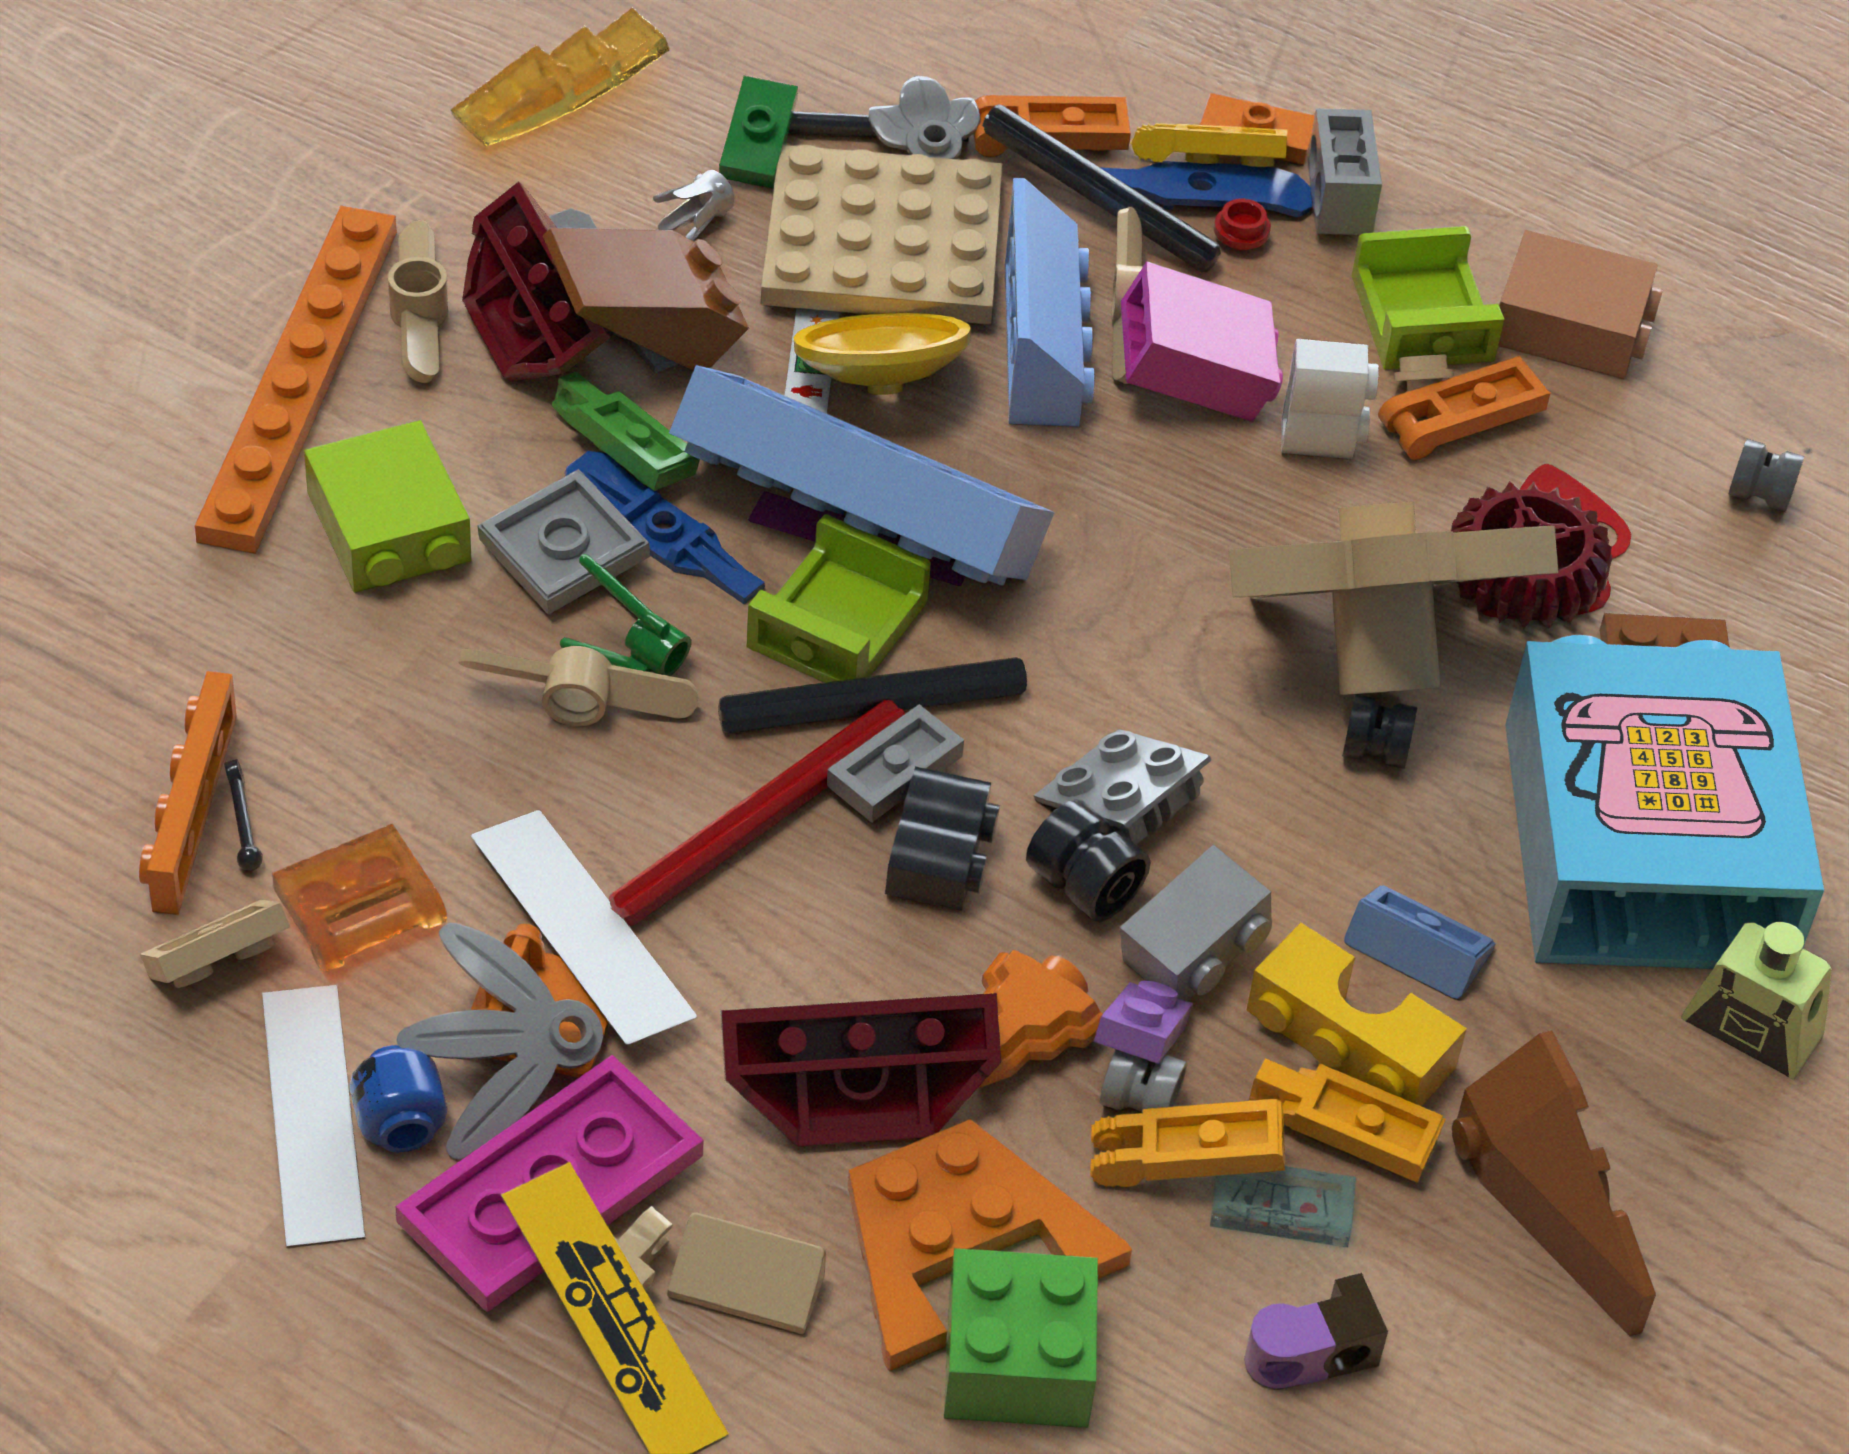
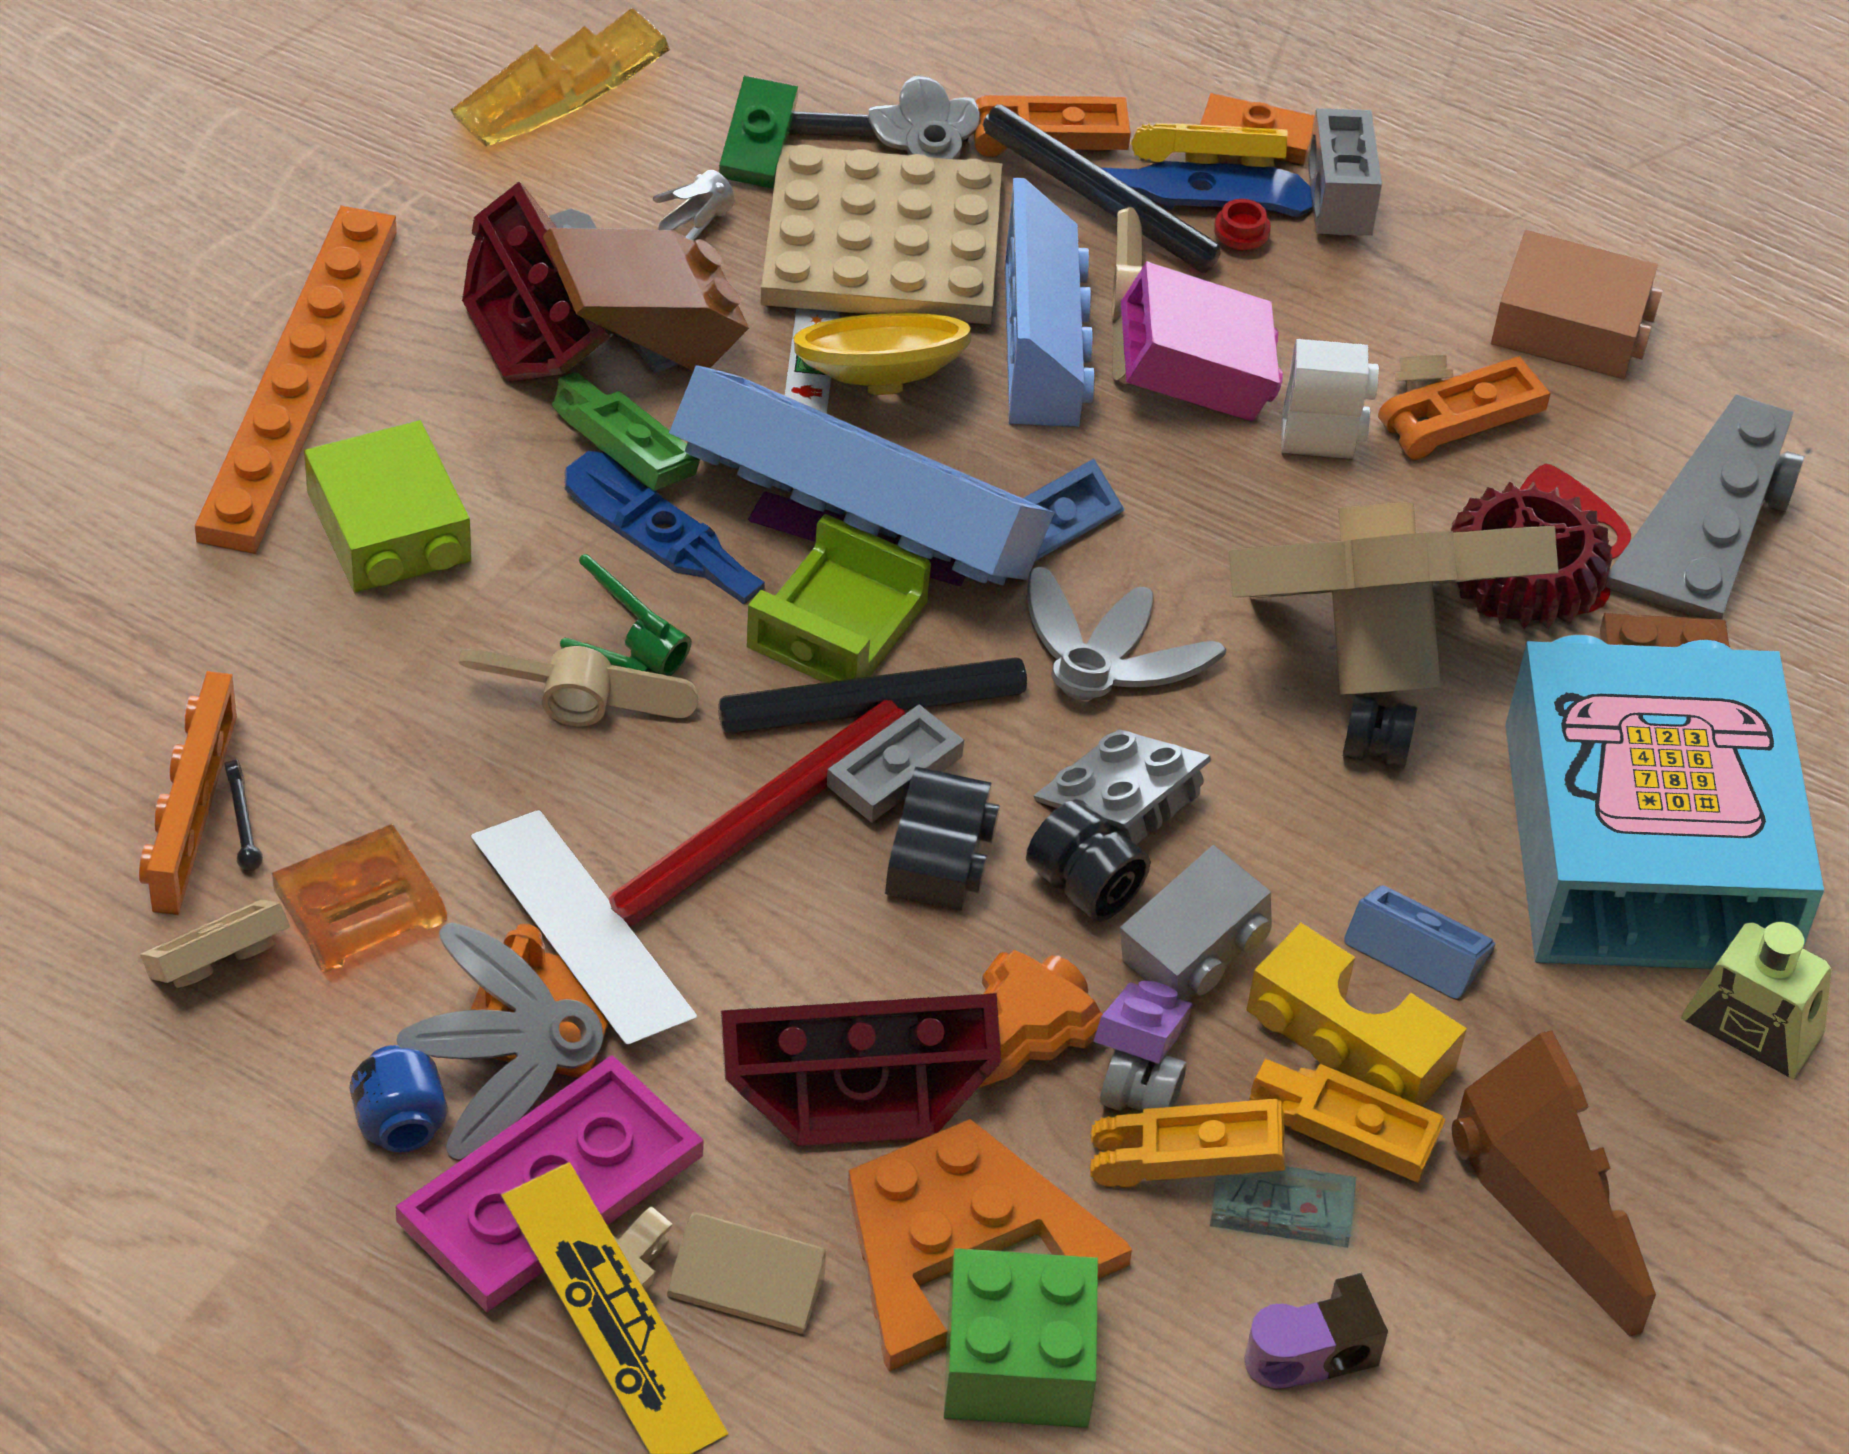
(312, 1116): white sticker -> none
(418, 300): tan piece -> none
(550, 531): light grey plate -> none
(1079, 502): none -> medium blue slope
(1094, 667): none -> light grey plant
(1424, 297): lime panel -> none
(1703, 523): none -> light grey wing

